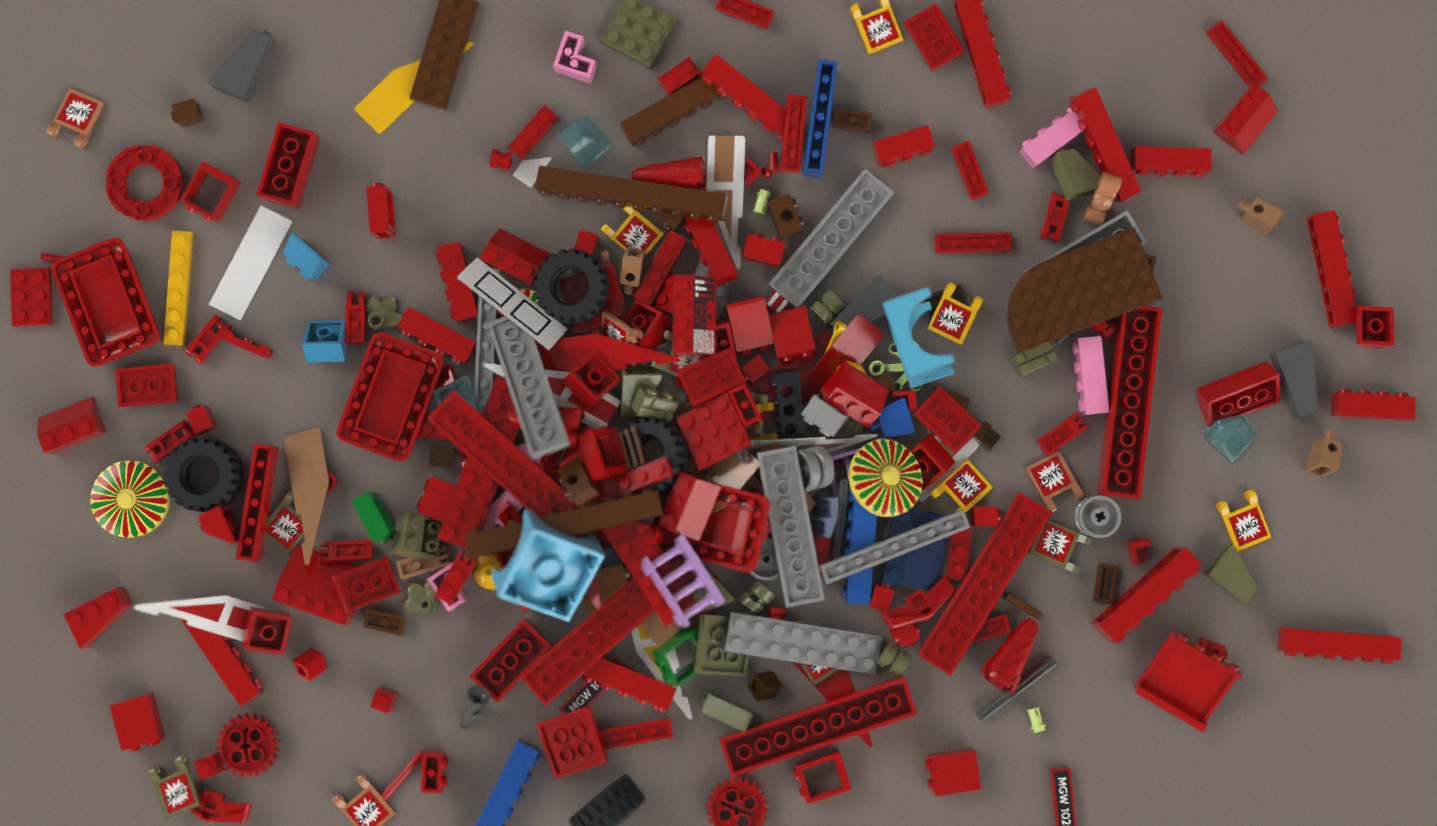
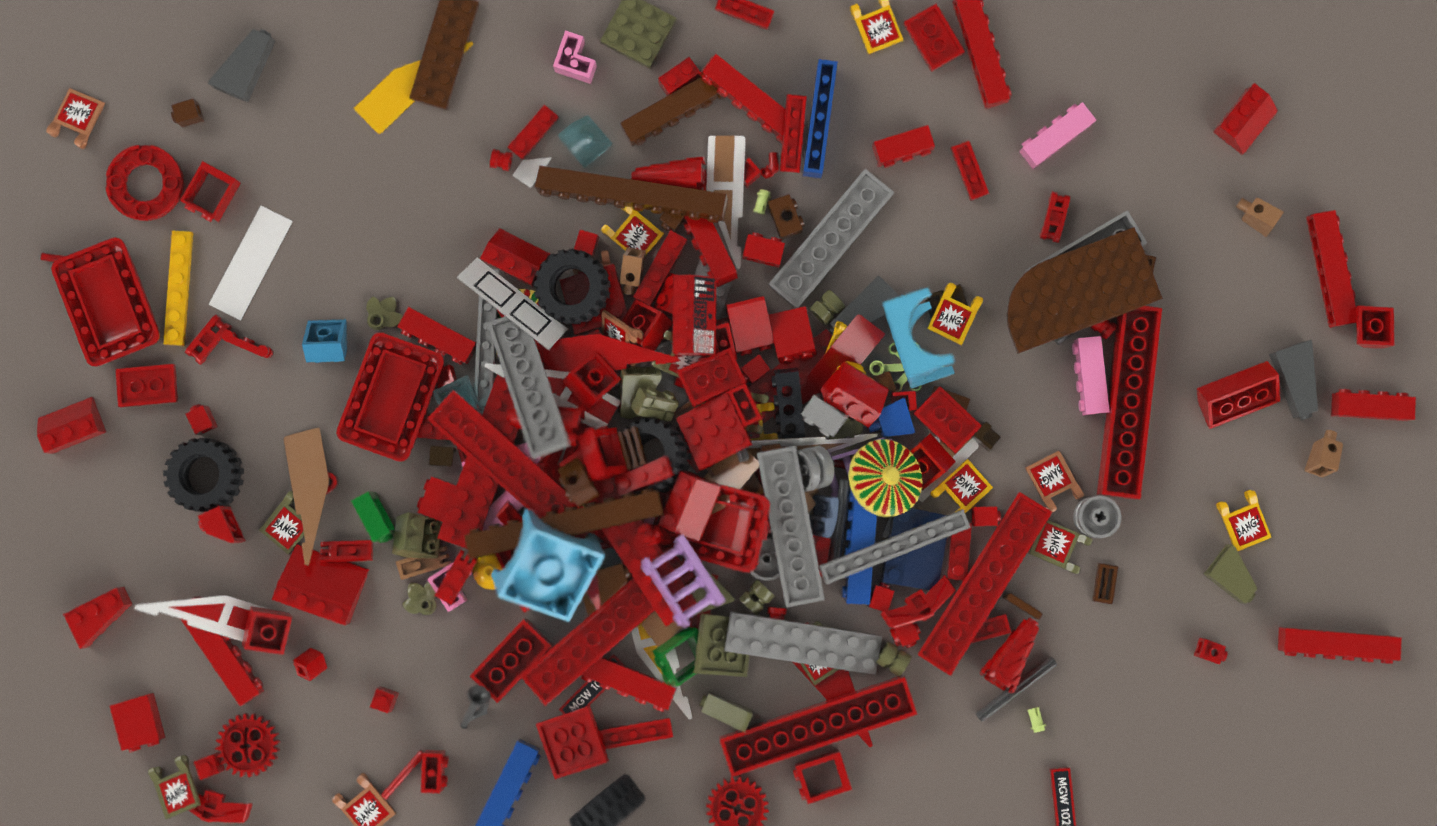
(31, 297): red plate -> none
(130, 499): dish -> none
(168, 441): red plate -> none
(257, 503): red brick -> none
(288, 165): red brick -> none
(305, 258): dark azure slope -> none
(355, 319): red hinge -> none
(366, 584): red plate -> none
(381, 211): red window -> none
(384, 621): reddish brown plate -> none
(461, 296): red brick -> none
(764, 686): dark brown panel -> none
(777, 303): tile -> none
(852, 120): reddish brown plate -> none
(953, 772): red brick -> none
(973, 243): red tile -> none
(1033, 359): olive brick -> none
(1061, 434): red hinge -> none
(1074, 174): olive slope -> none
(1102, 199): nougat piece -> none
(1104, 141): red brick -> none
(1138, 550): red panel -> none
(1146, 594): red brick -> none
(1171, 161): red brick -> none
(1187, 680): red panel -> none
(1231, 436): clear light blue slope -> none
(1236, 54): red tile -> none

